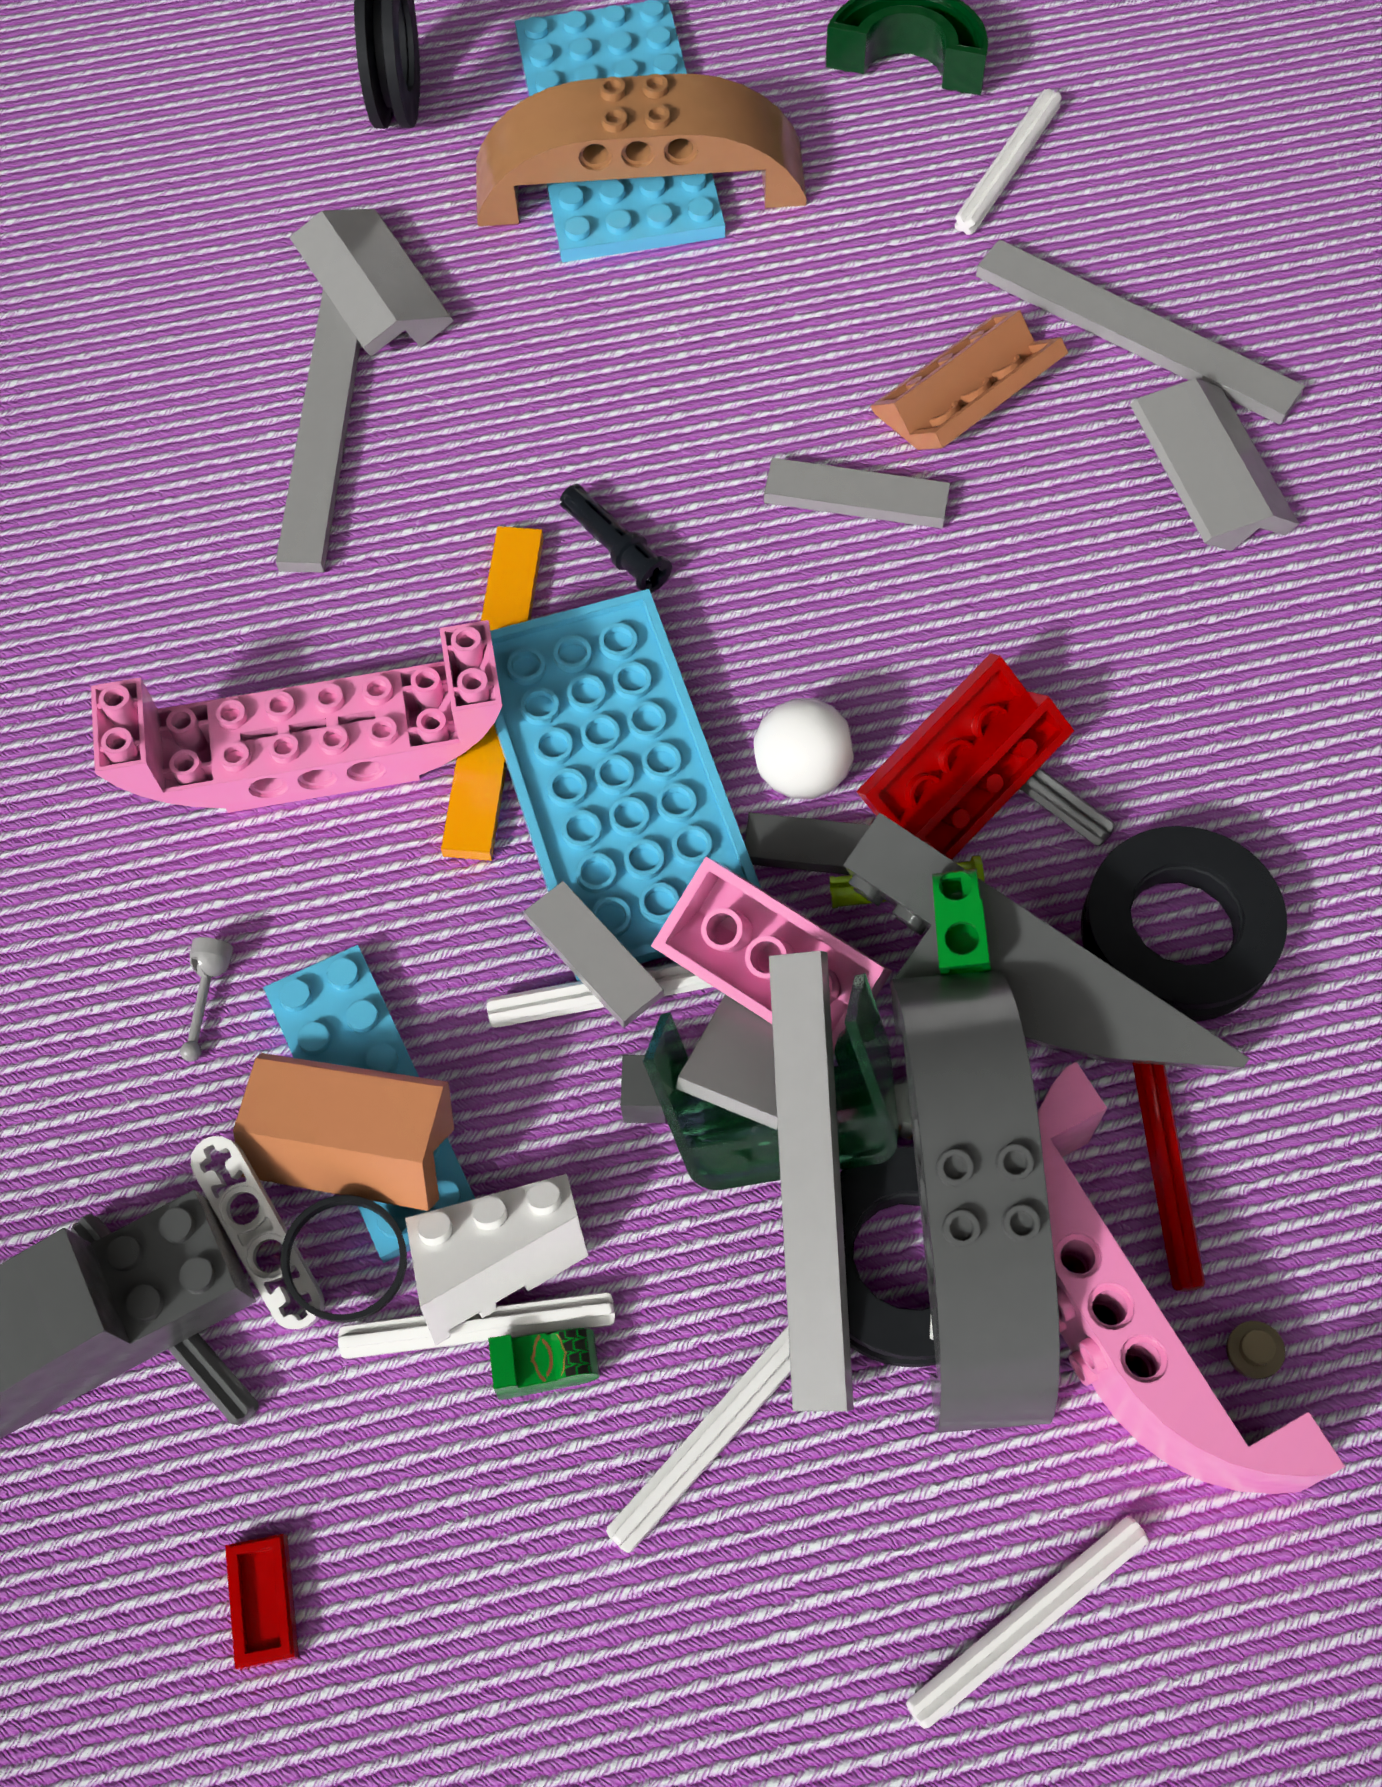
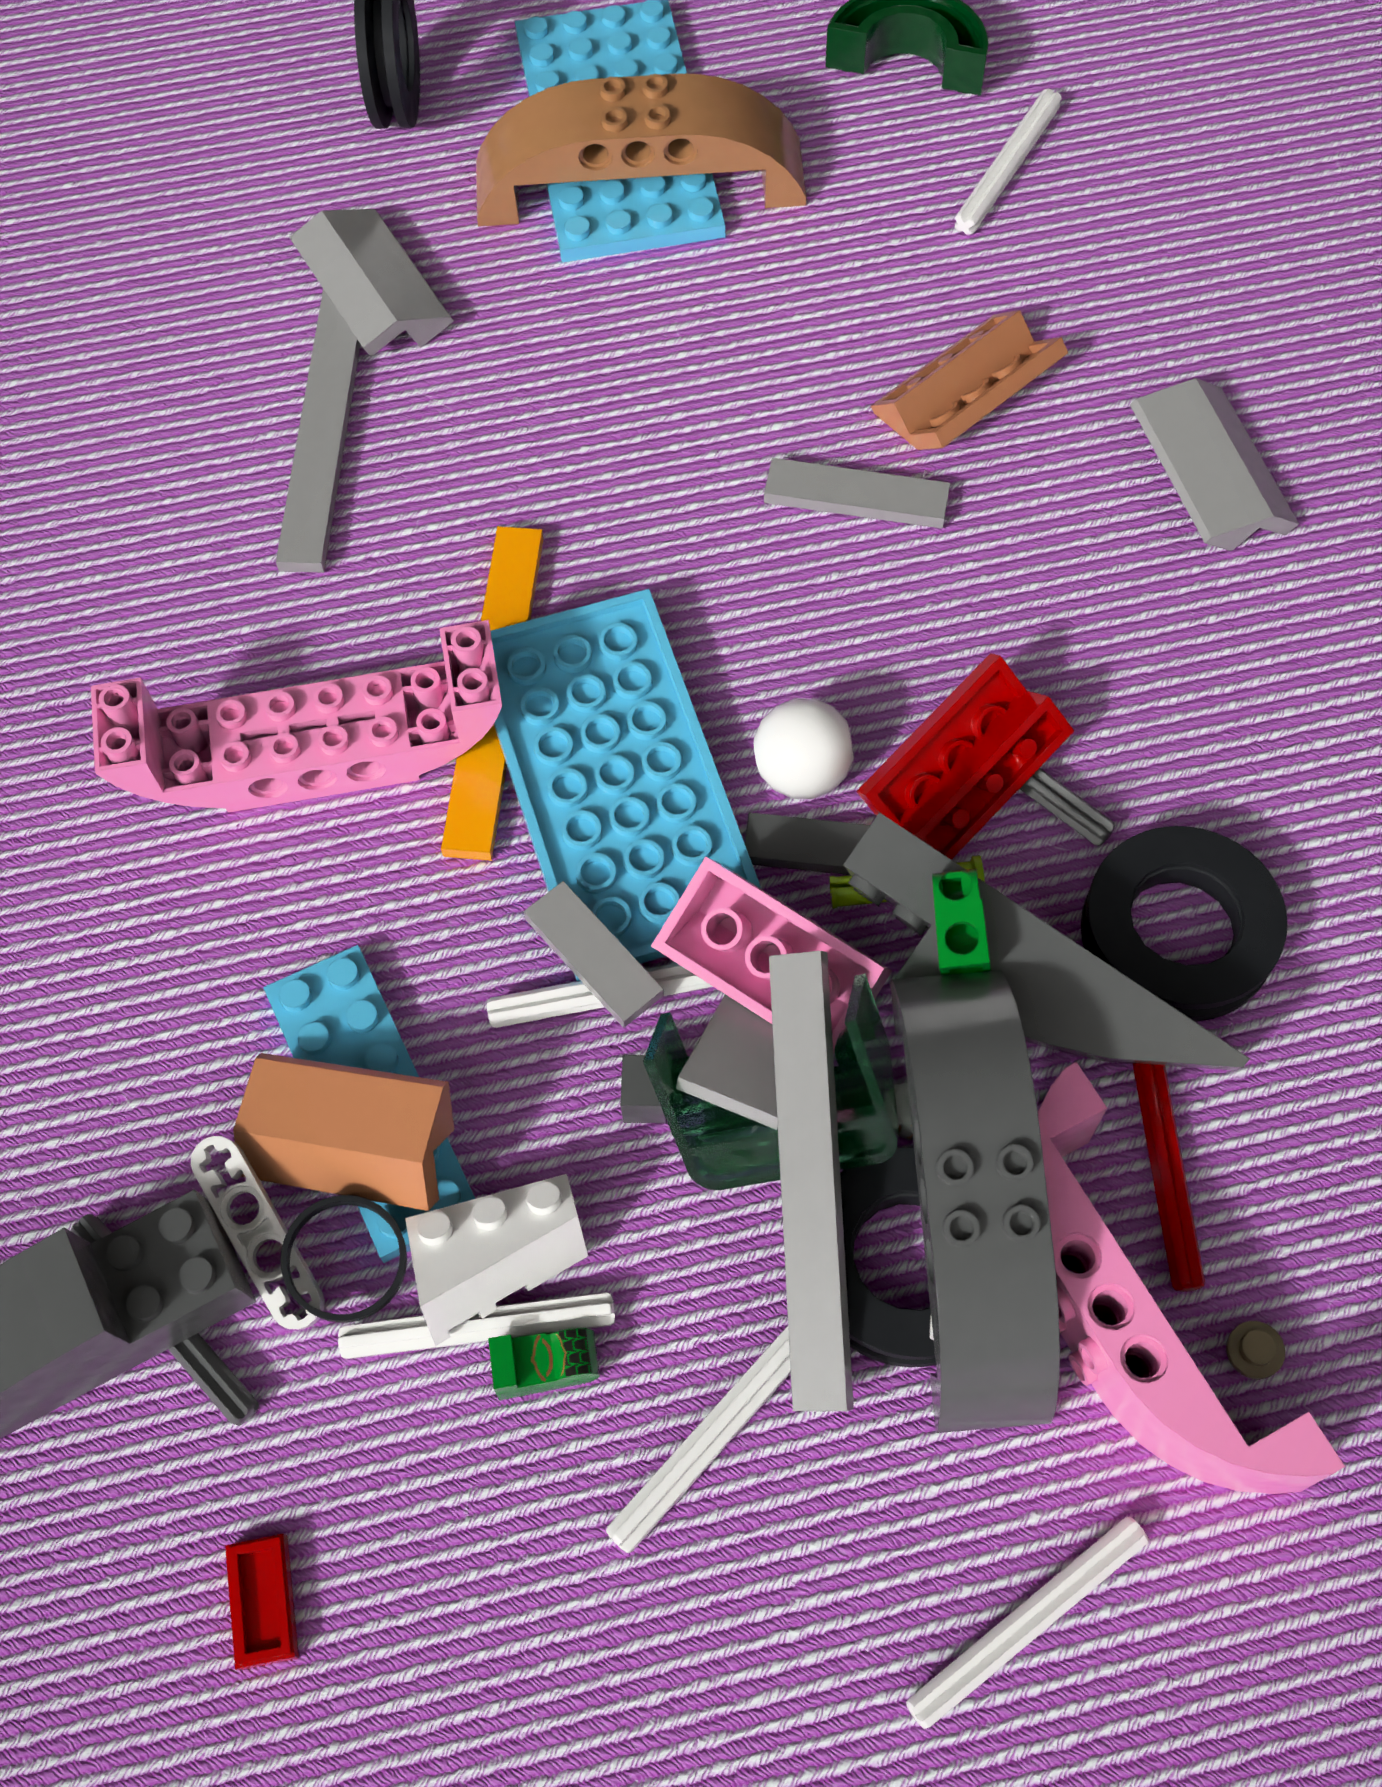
(208, 959): light grey hinge -> none
(626, 548): black pin -> none
(1139, 331): light grey tile -> none

